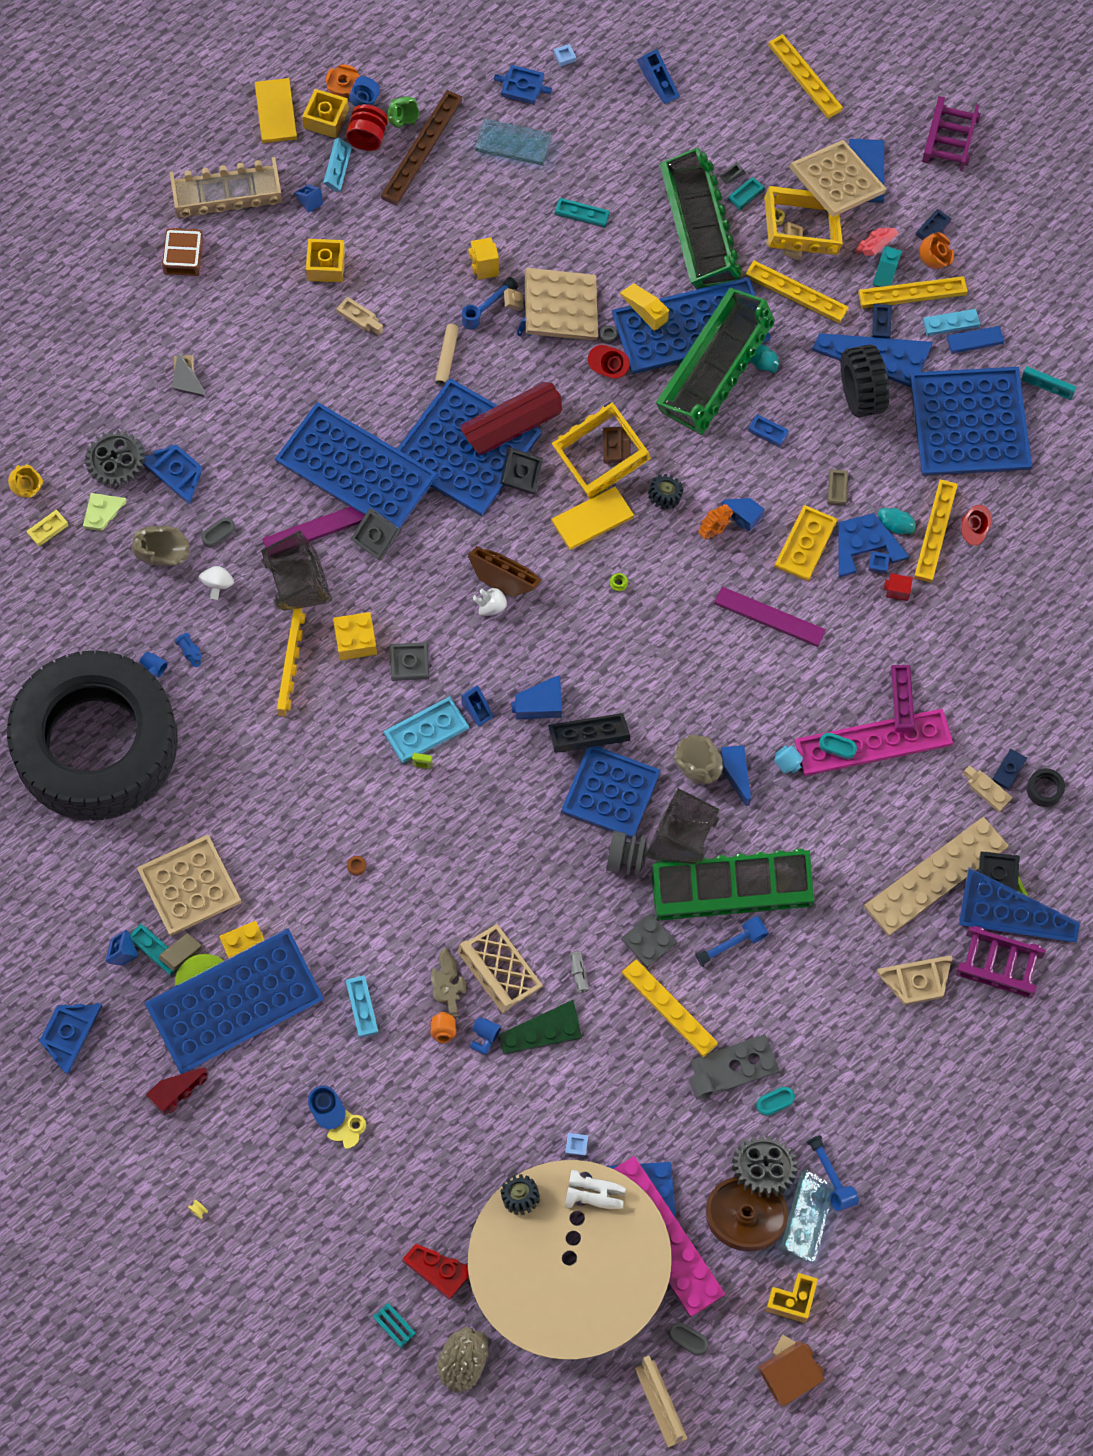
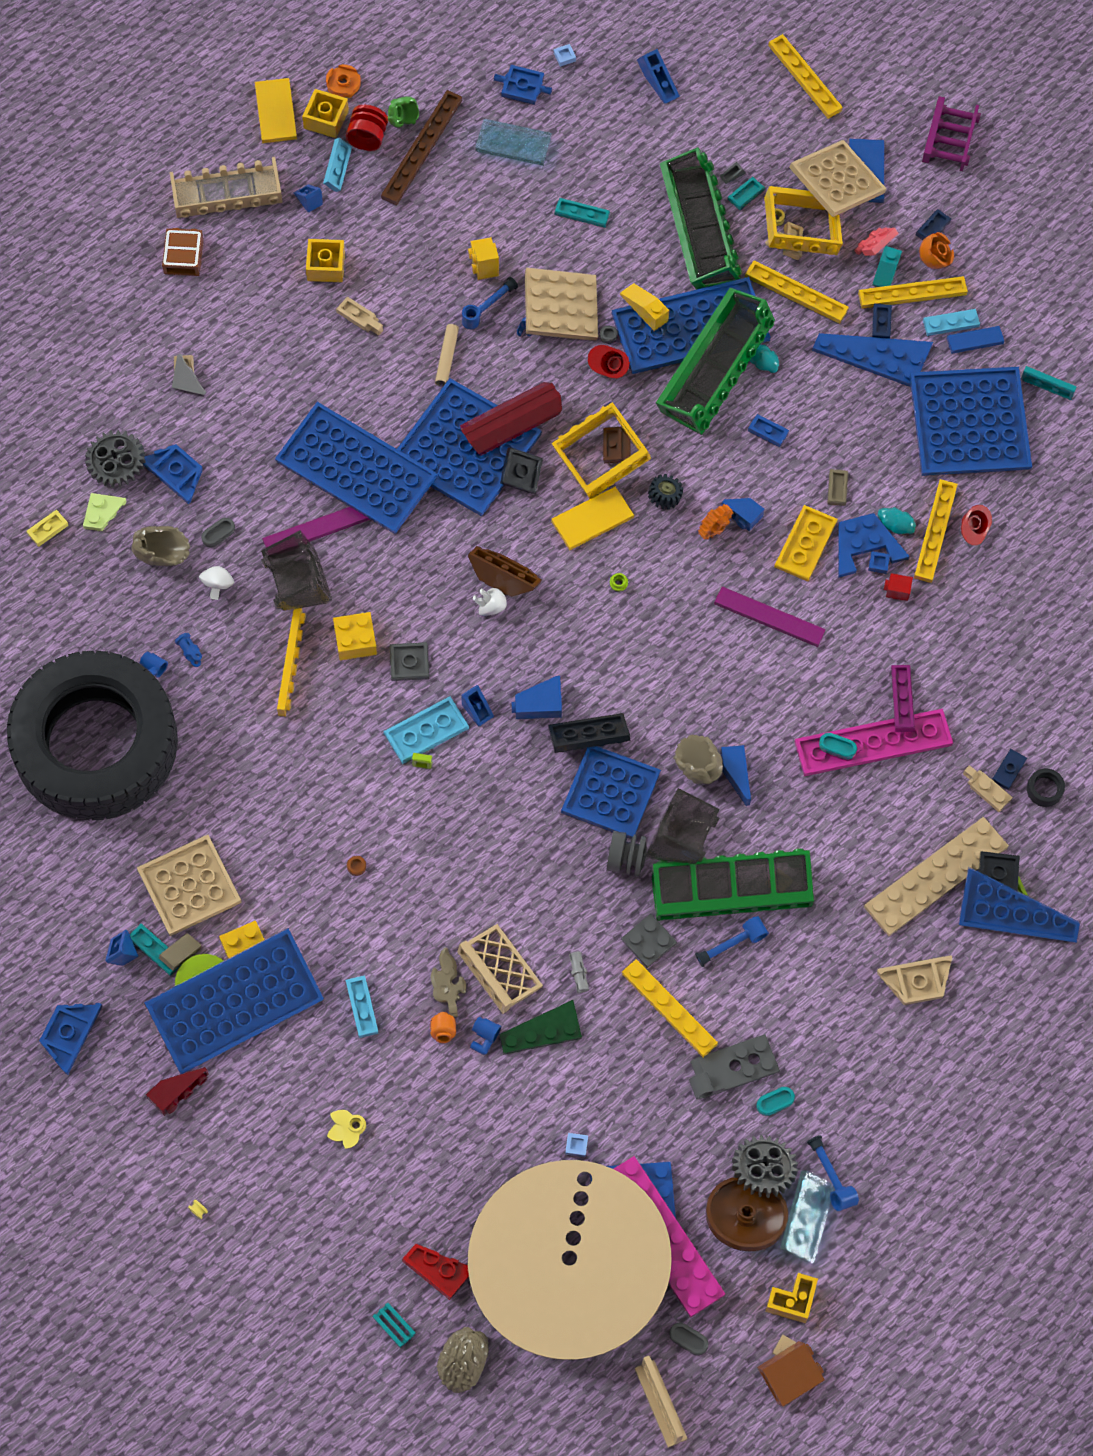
(25, 481): yellow hair -> none
(326, 1107): blue cap -> none
(364, 91): blue cap -> none
(375, 534): dark grey tile -> none
(513, 299): tan plate -> none
(520, 1194): black wheel -> none
(599, 1200): white piece -> none
(788, 759): medium azure head -> none
(864, 380): black tyre -> none
(987, 975): magenta fence -> none

